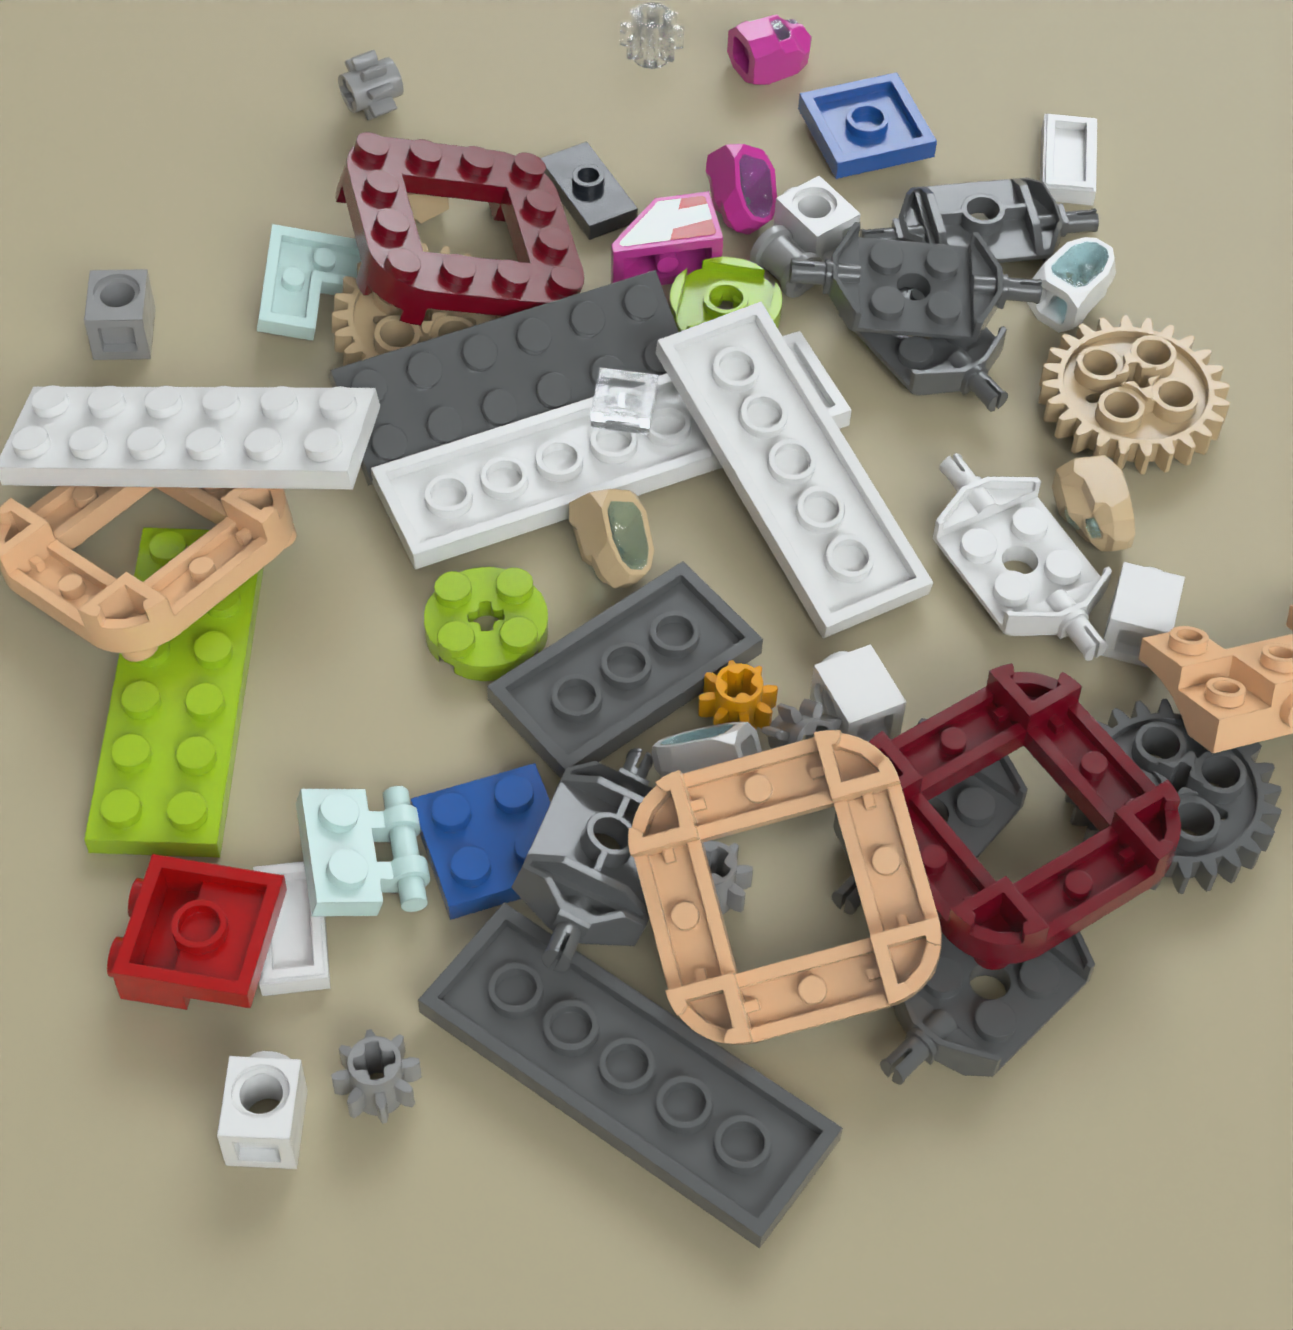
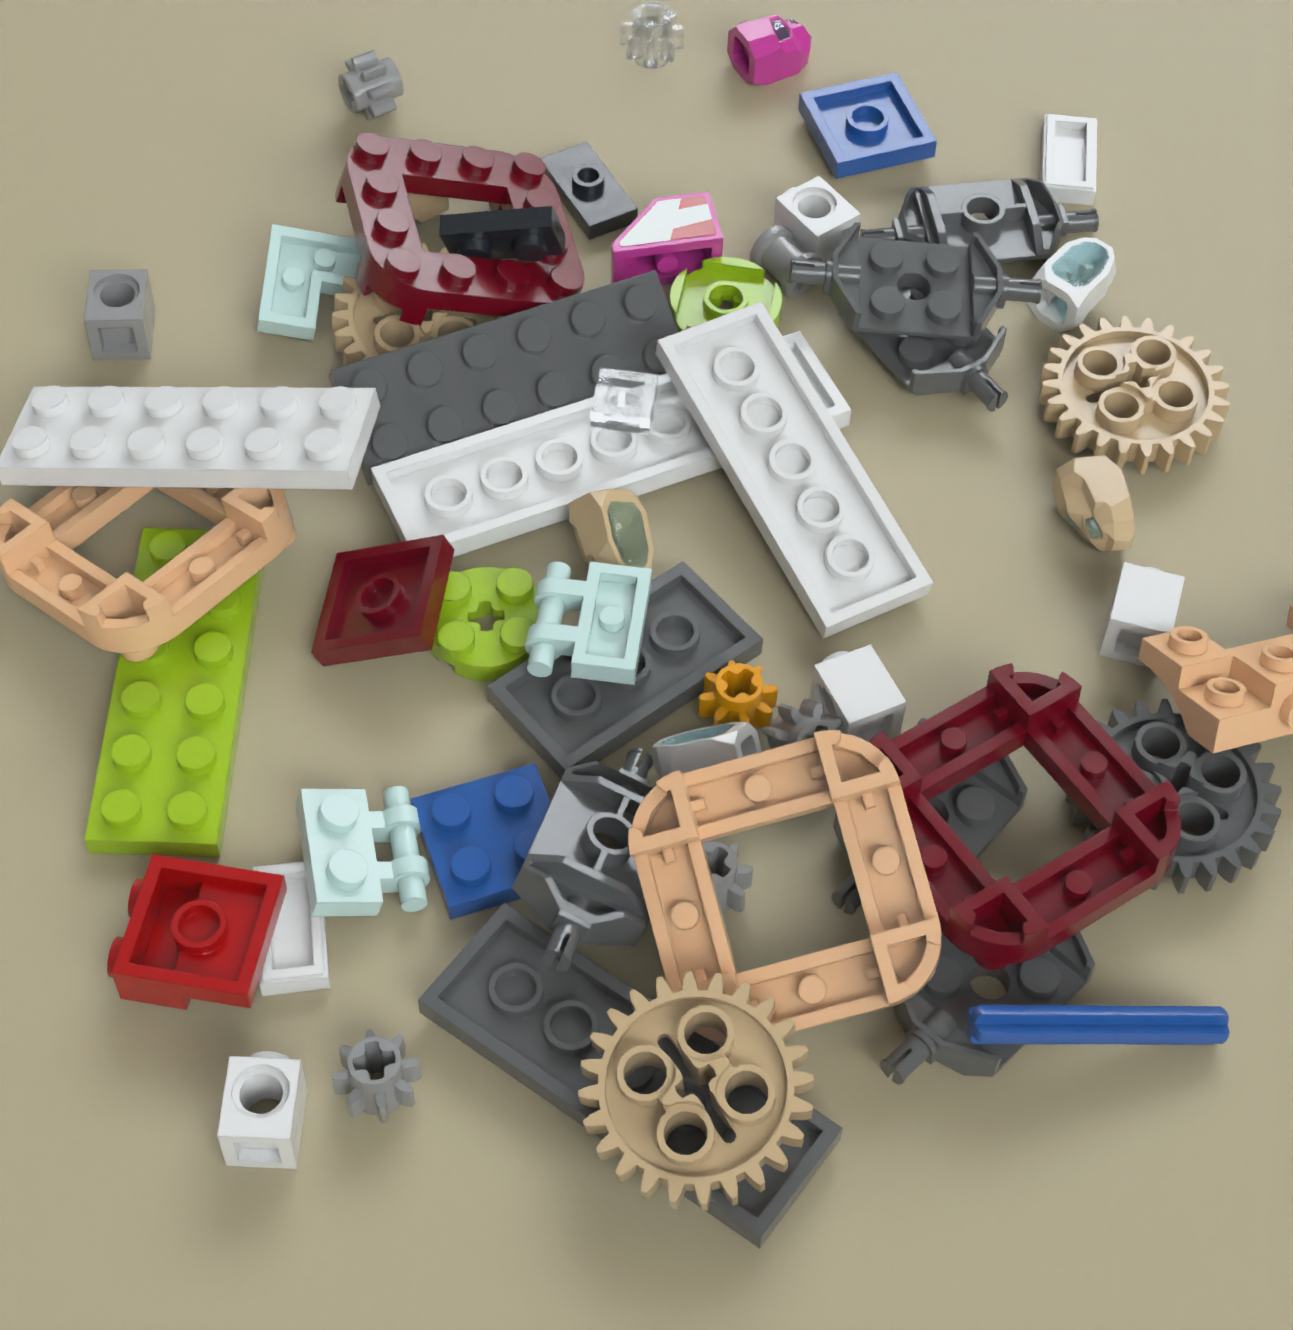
(383, 601): none -> dark red plate
(504, 234): none -> black plate
(609, 625): none -> light aqua plate
(642, 1122): none -> tan gear
(742, 186): dark pink rock -> none
(1005, 522): white plate -> none
(1097, 1024): none -> blue axle

